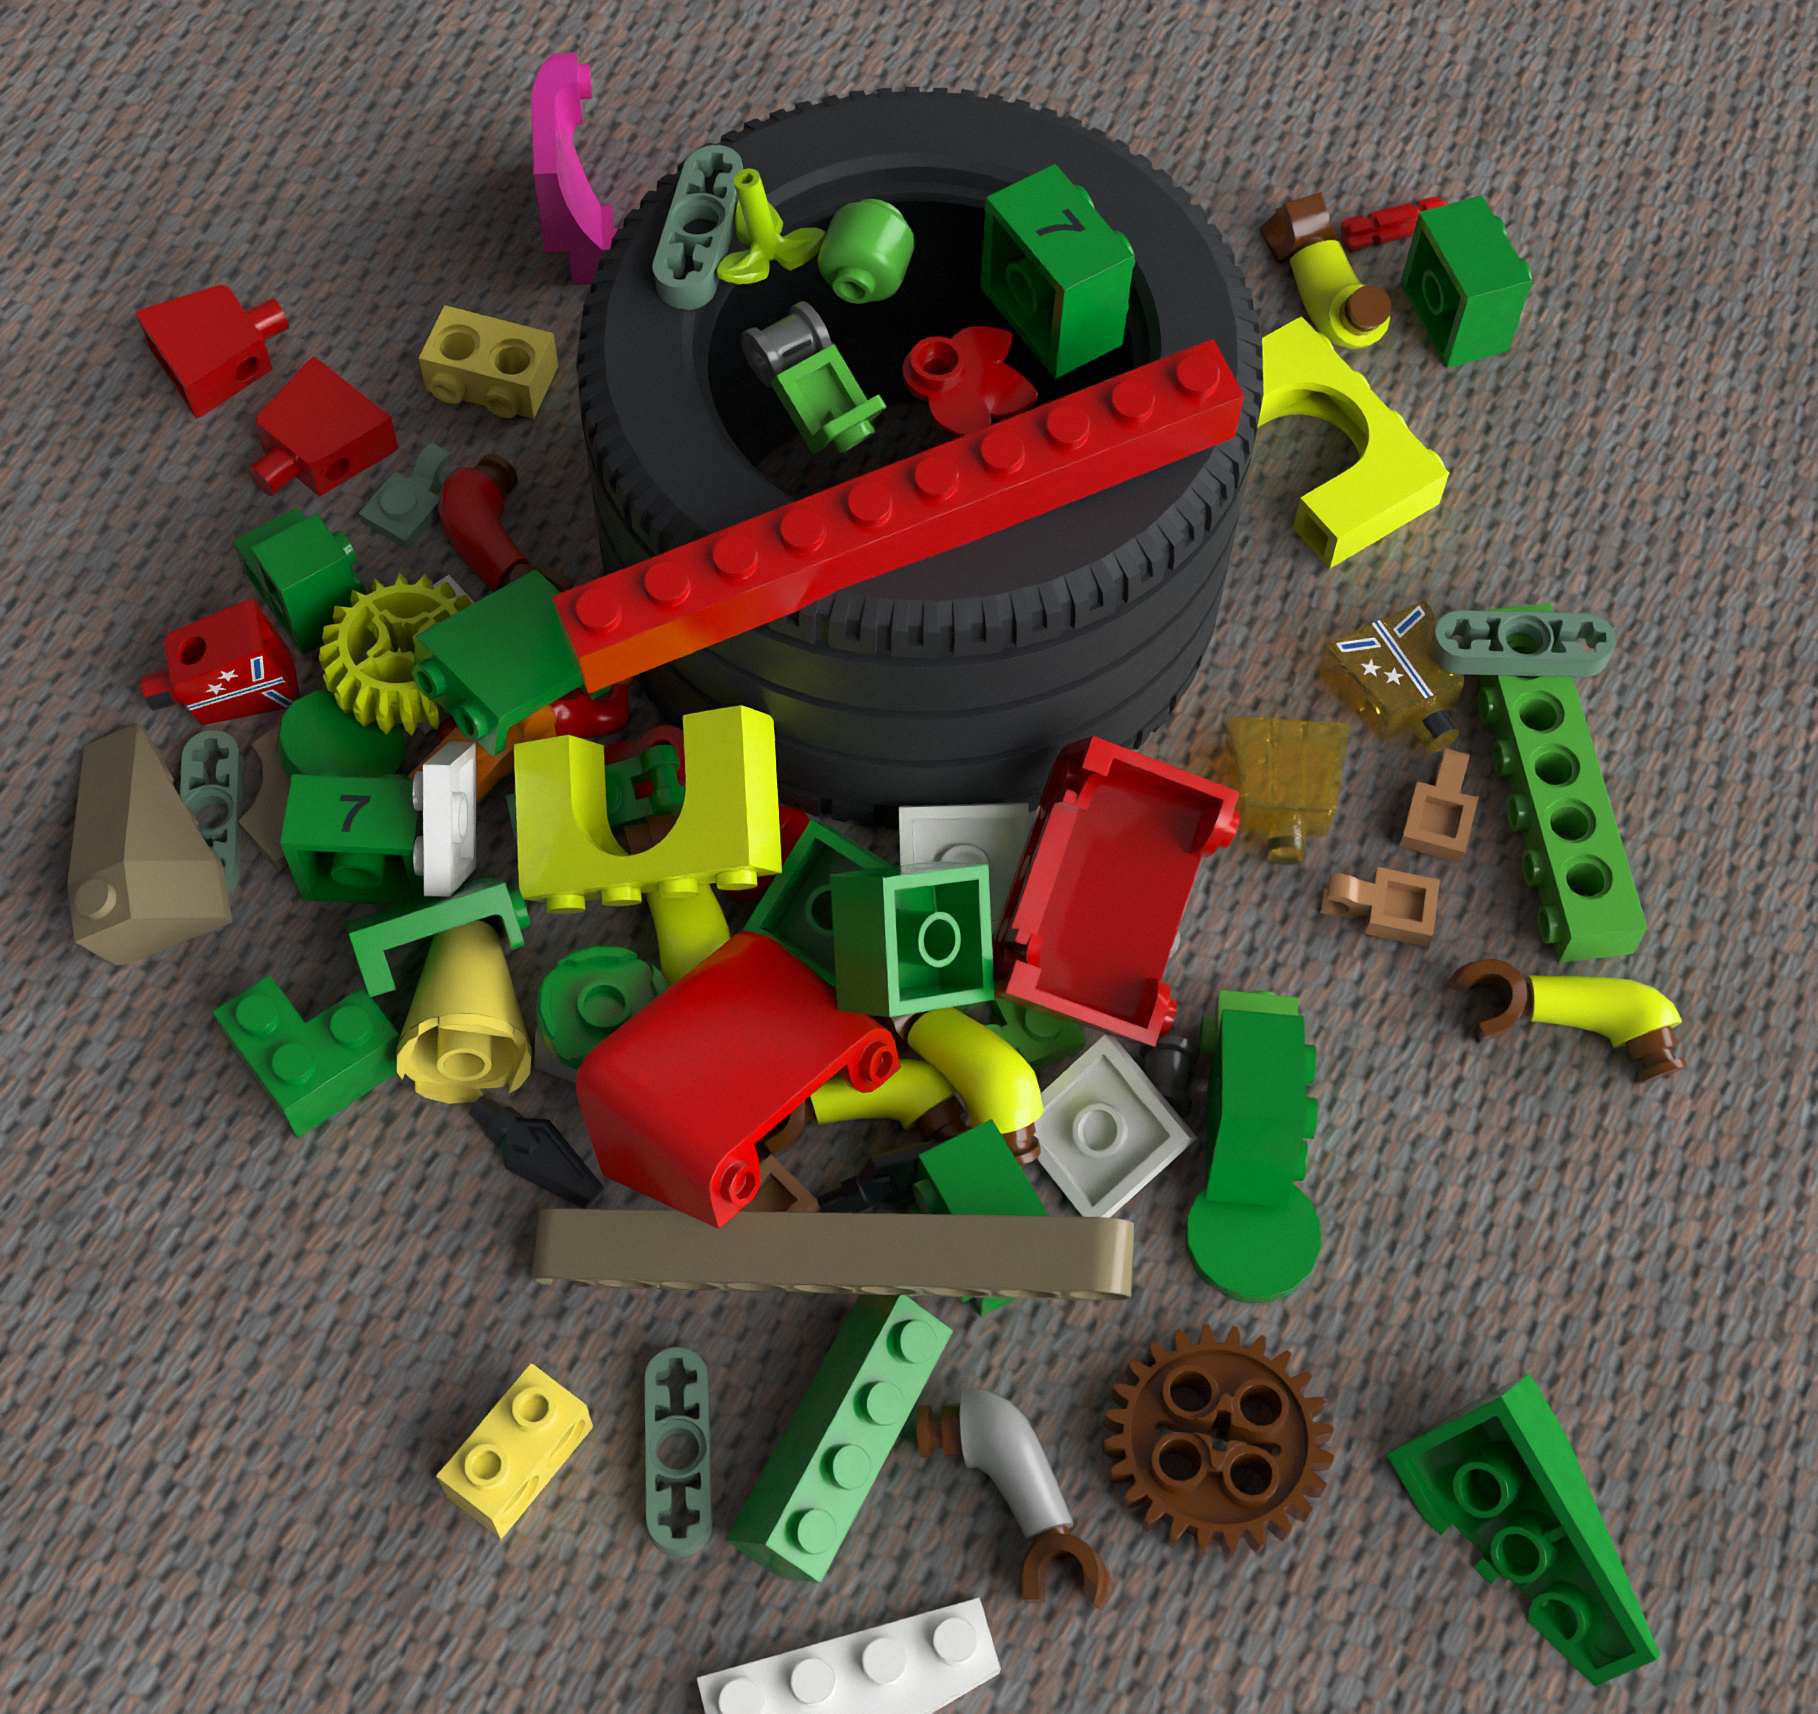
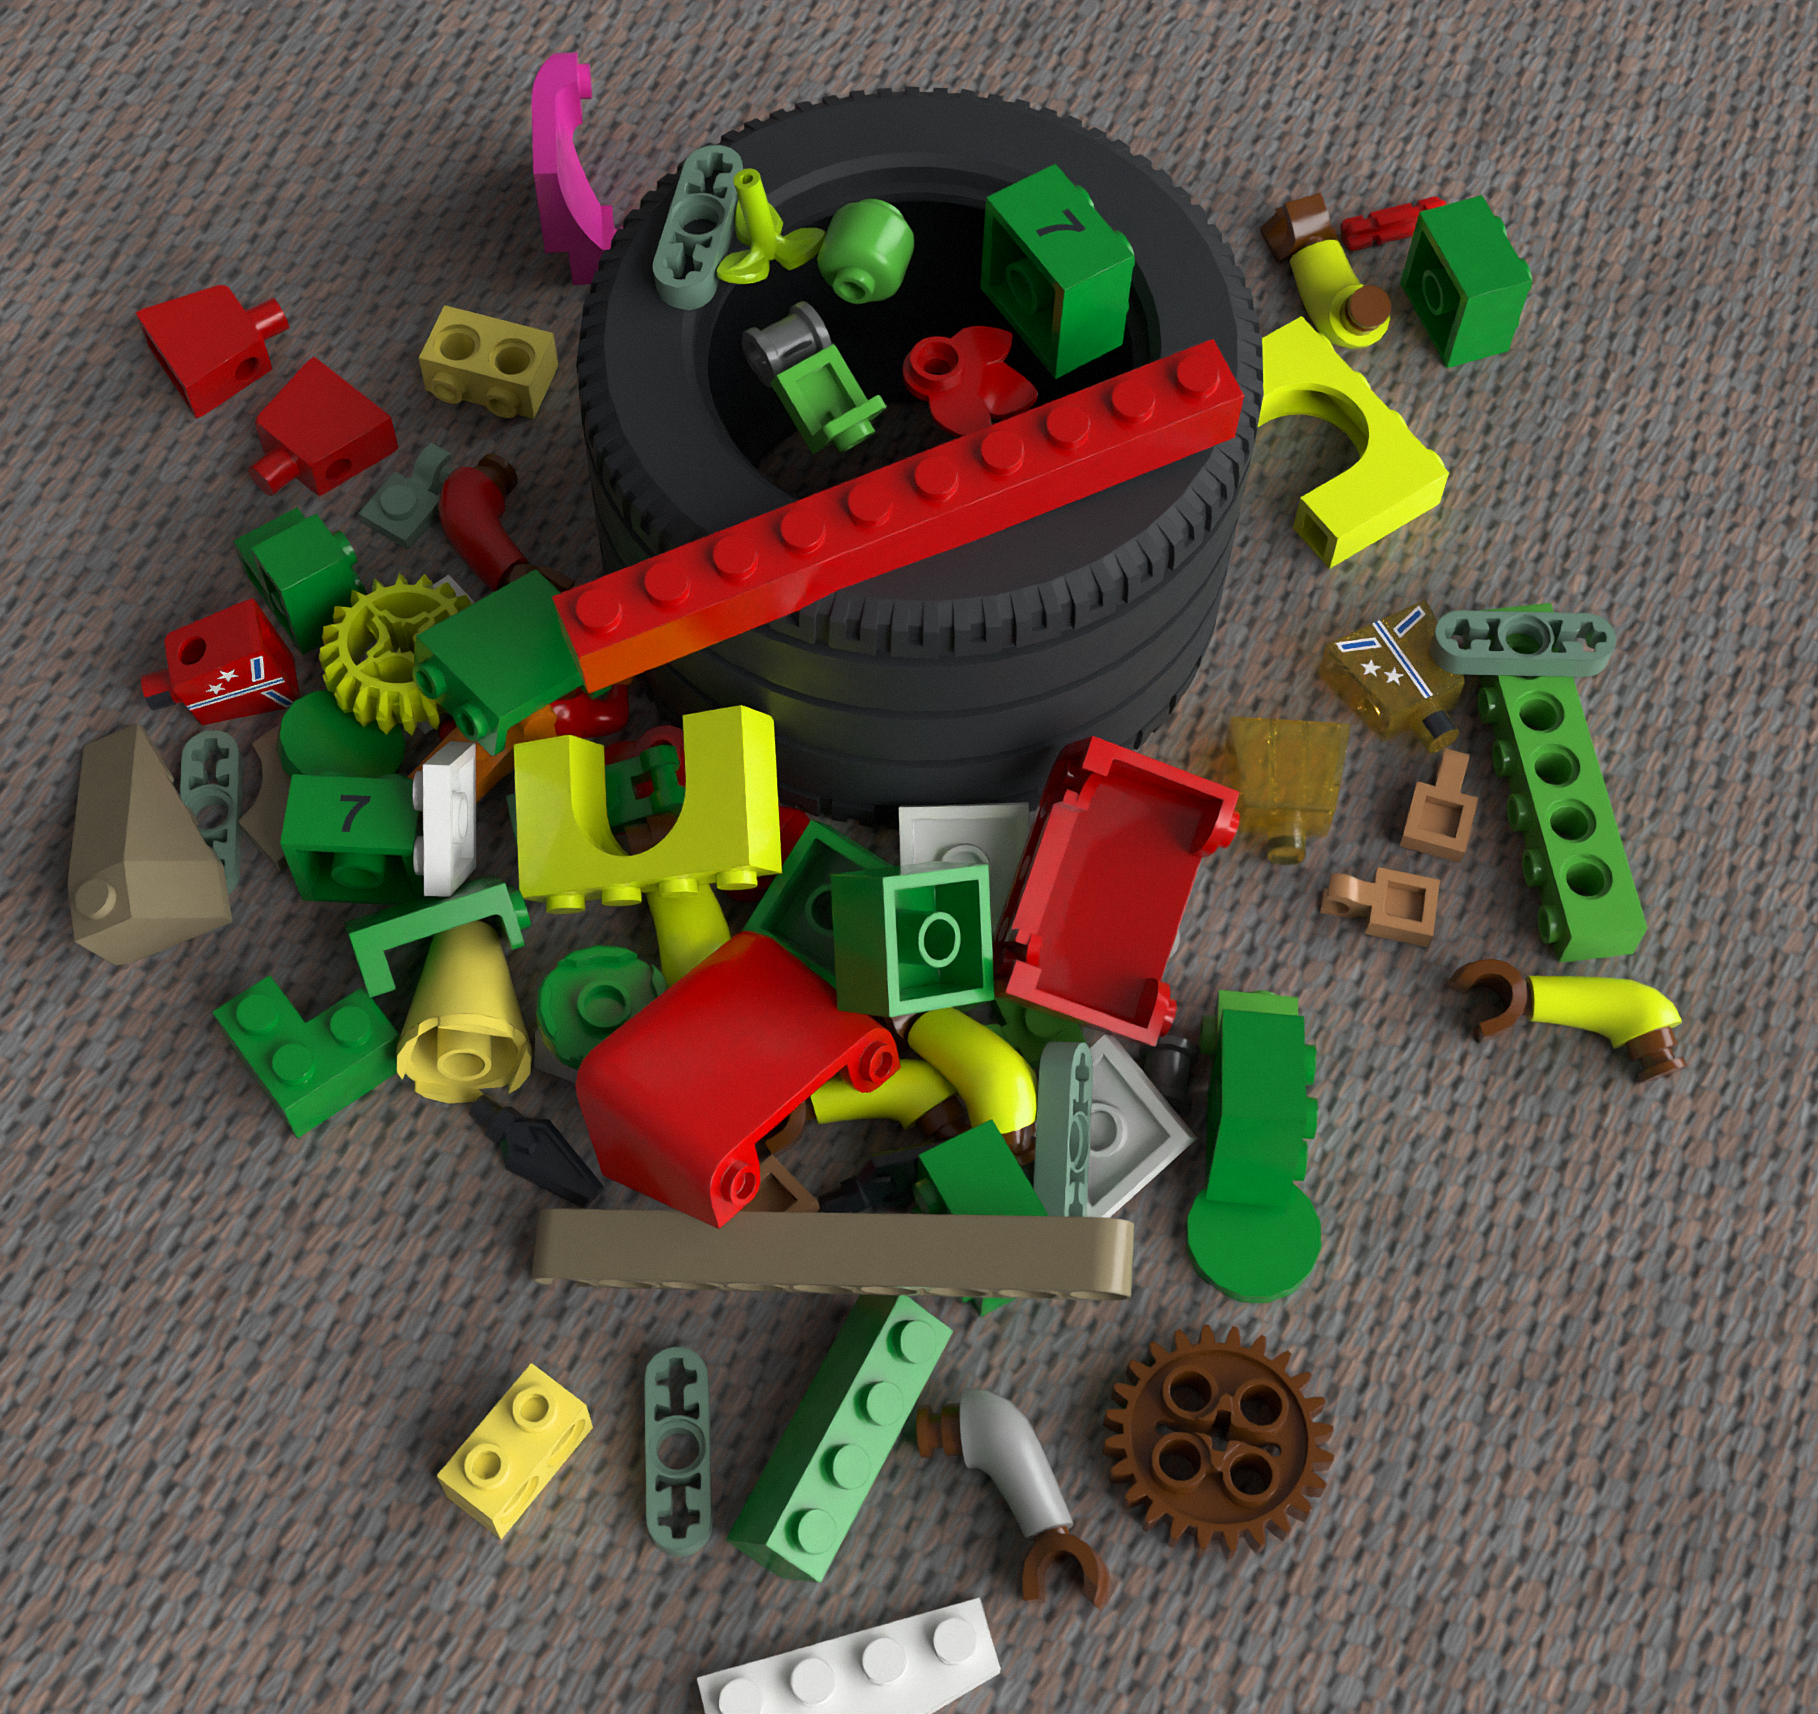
(1064, 1128): none -> sand green beam
(1522, 1500): green wedge -> none

